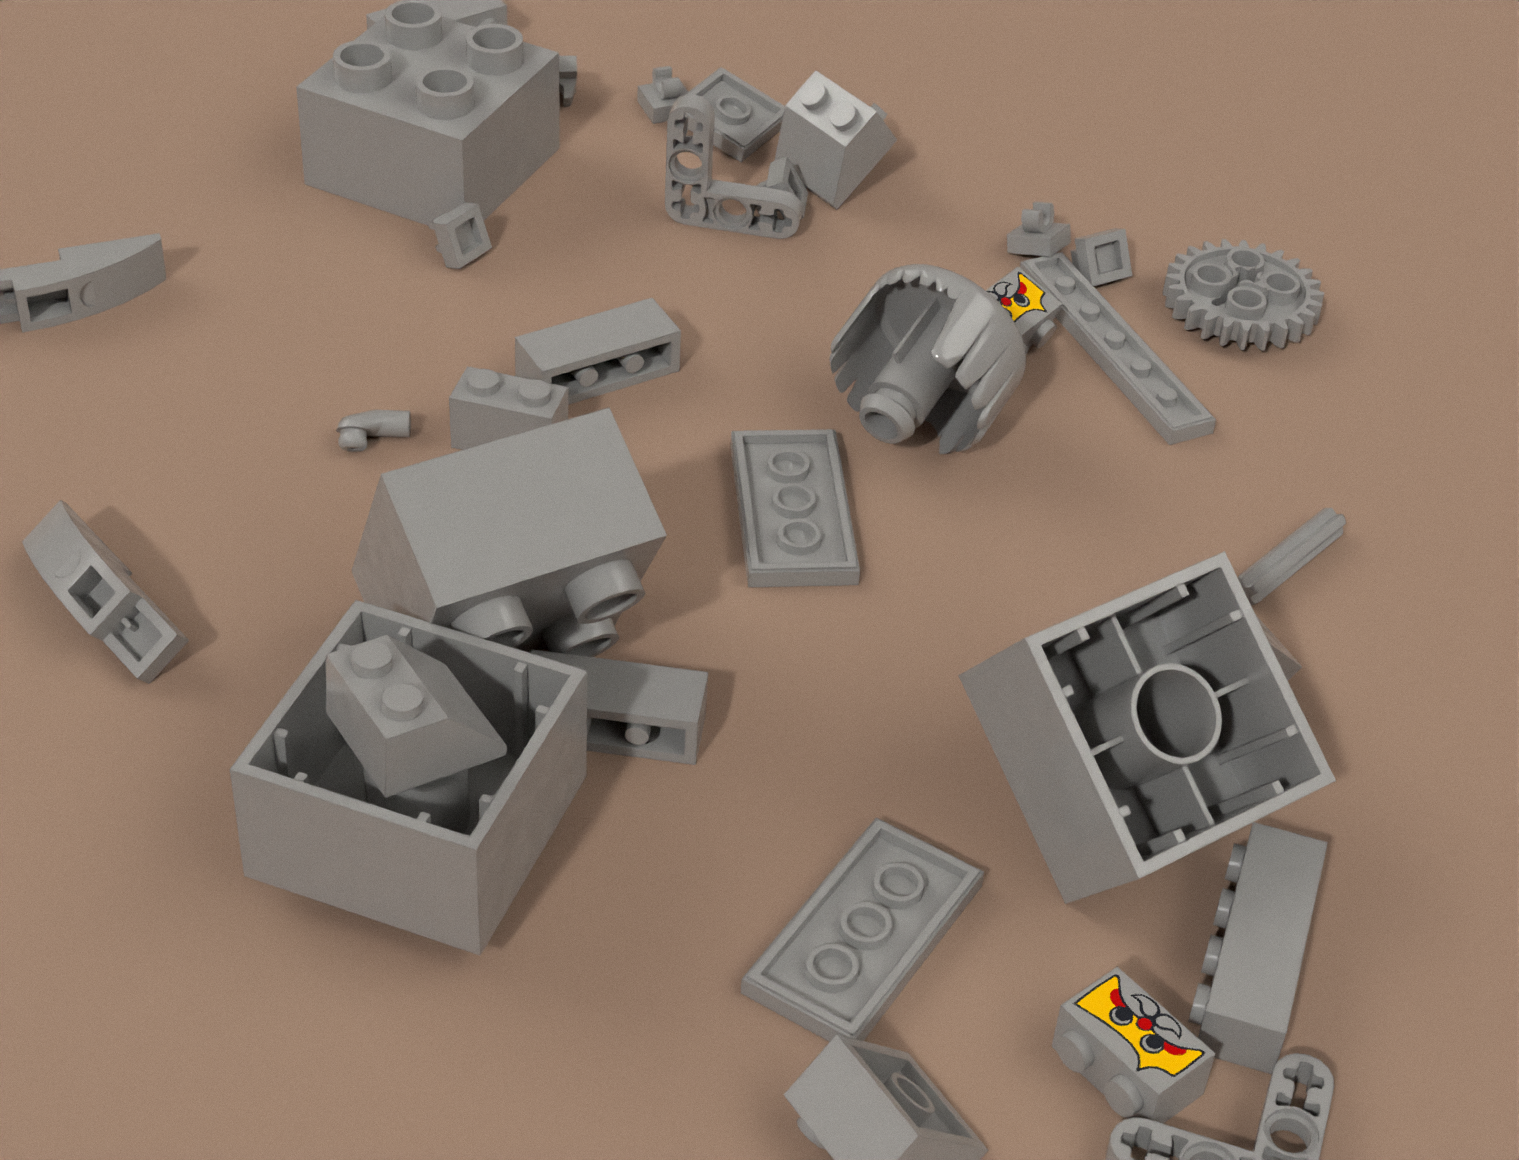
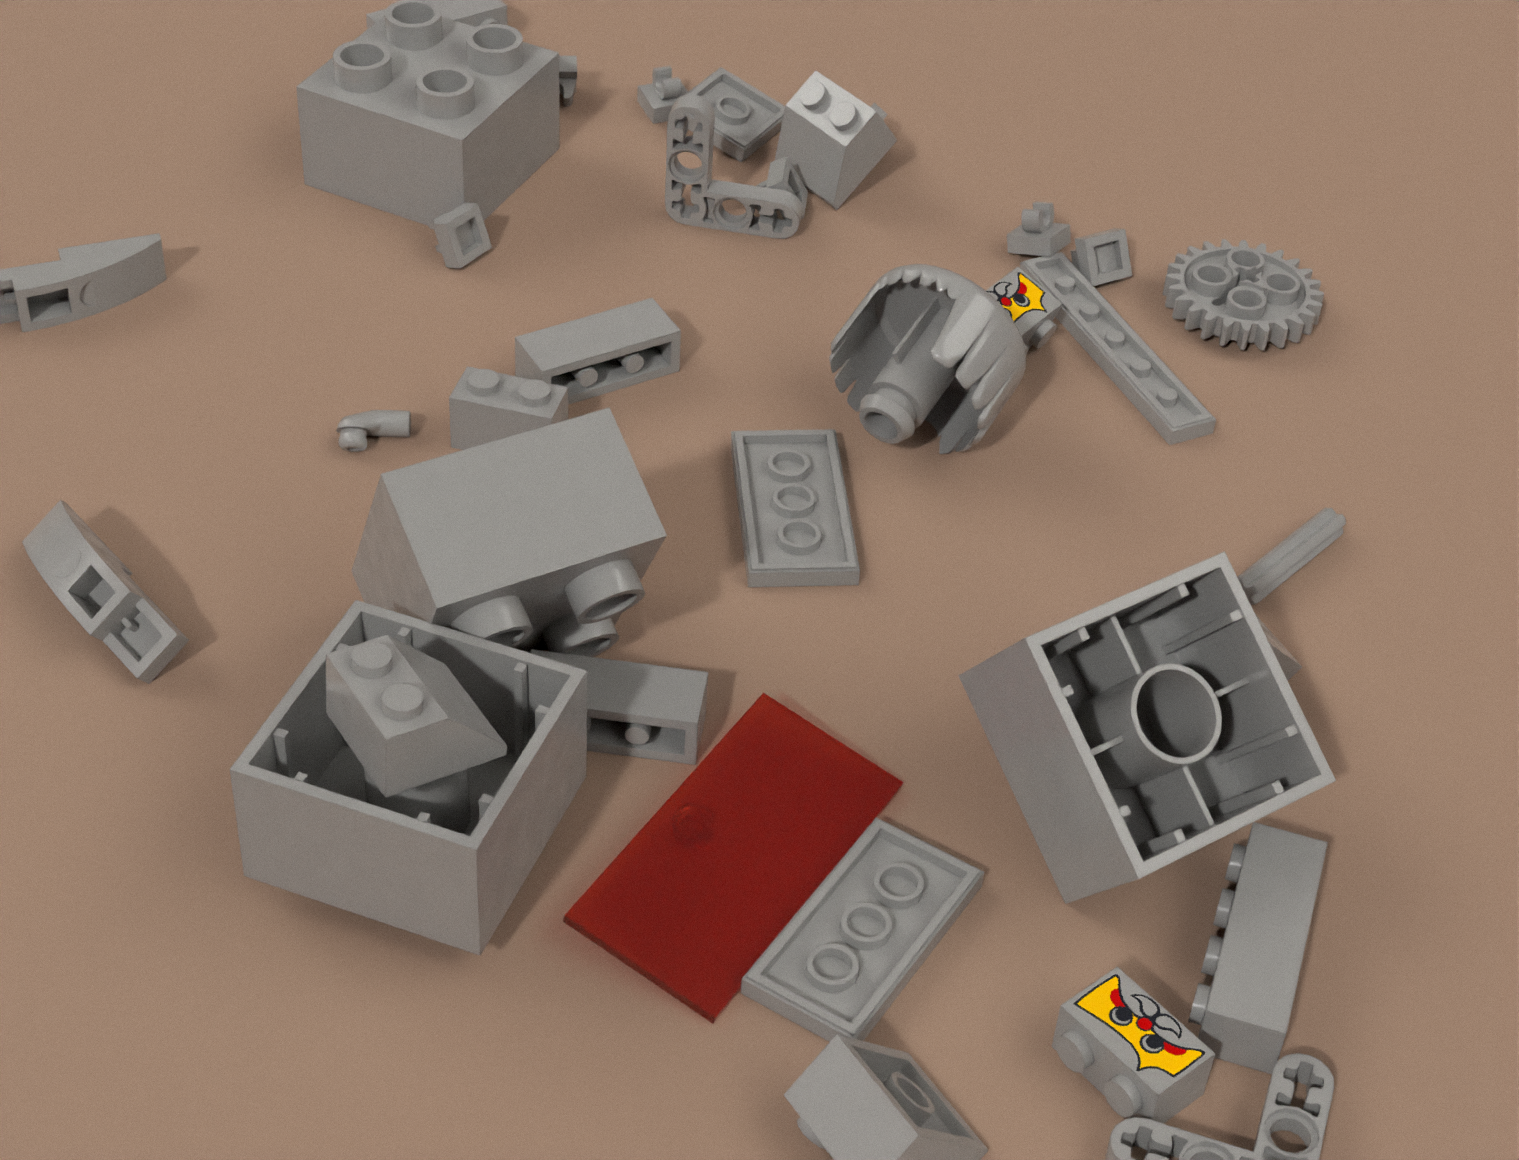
(733, 856): none -> clear red piece

